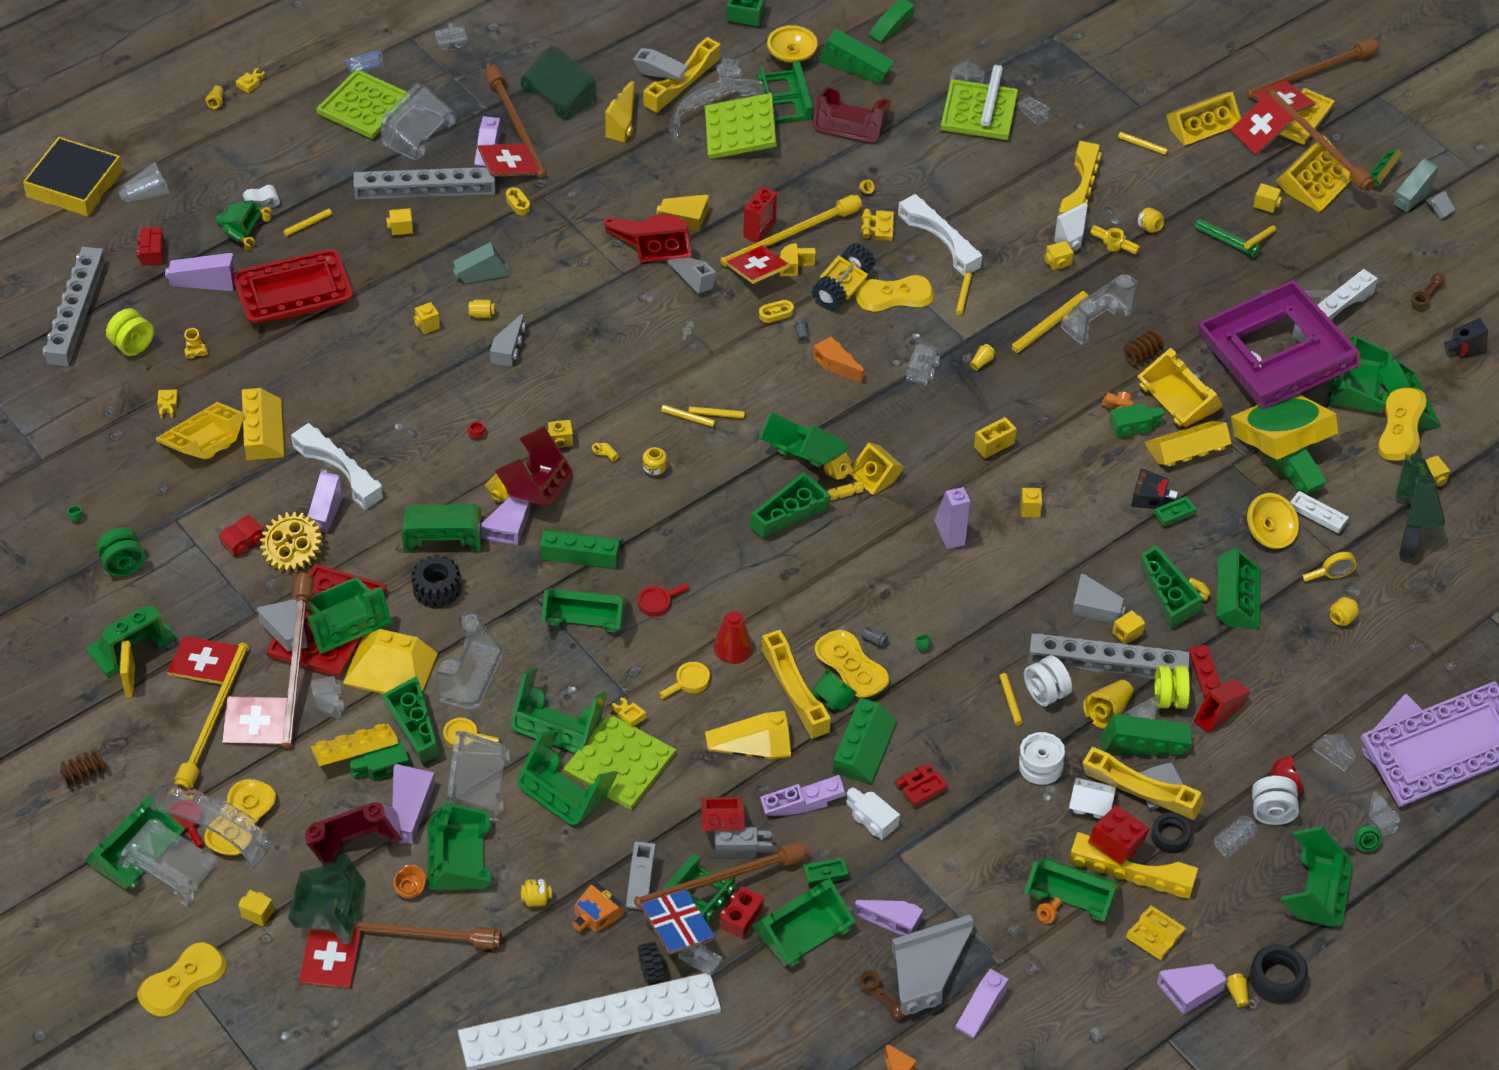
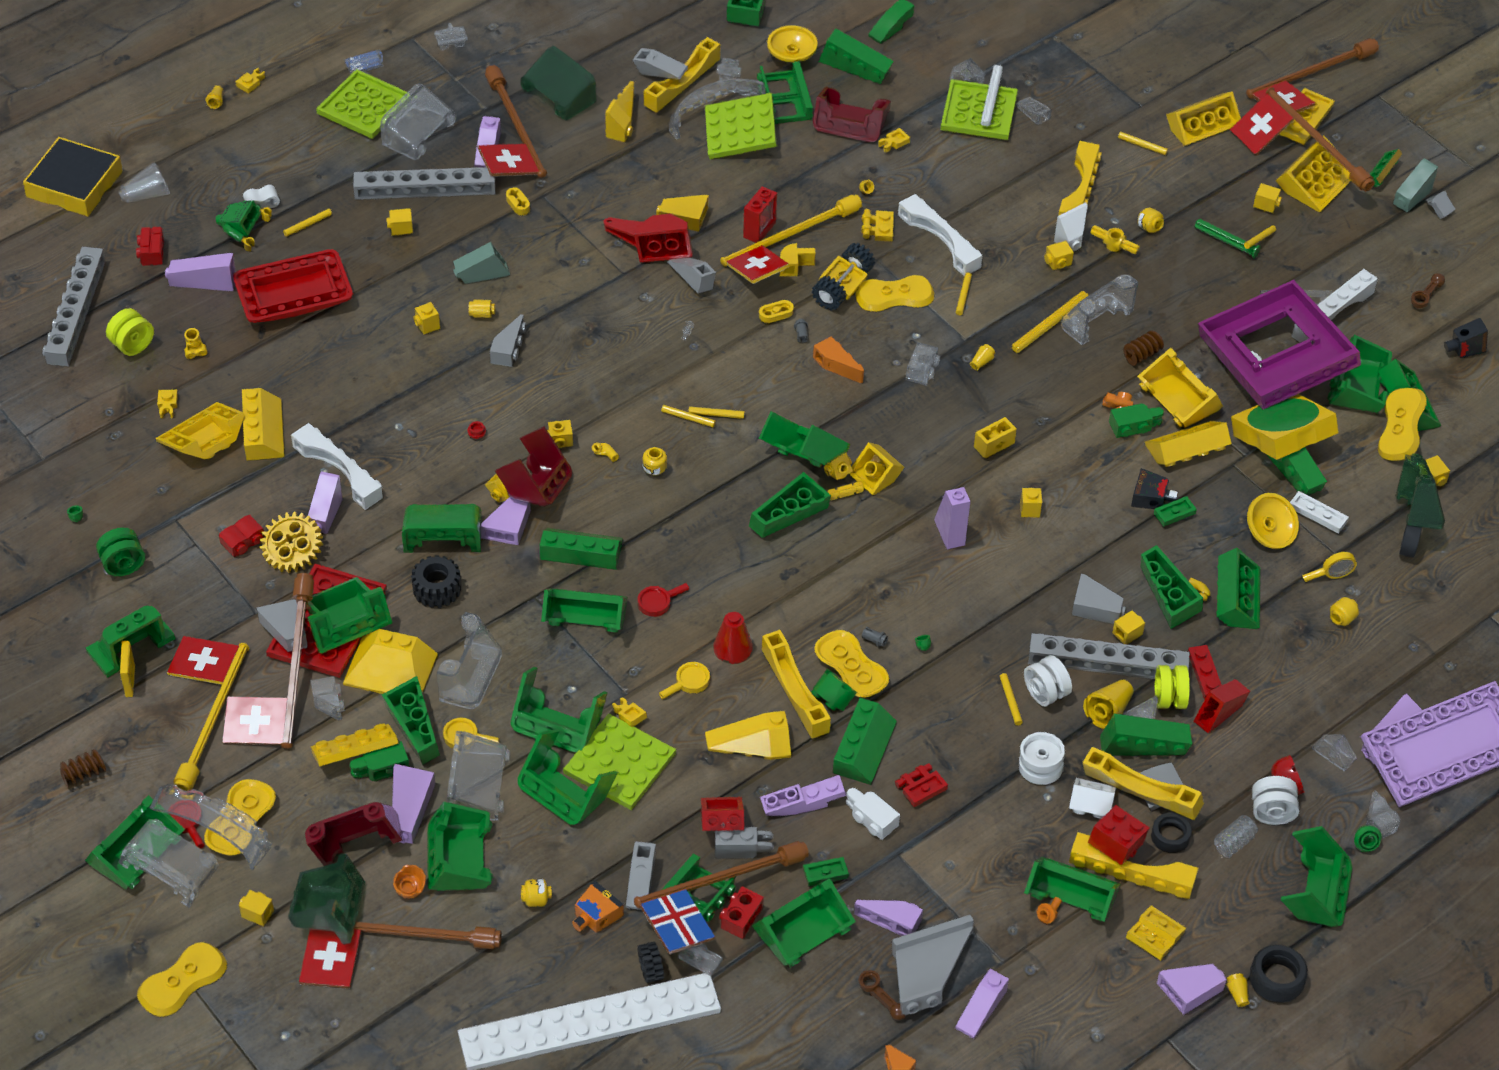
(894, 139): none -> yellow plate

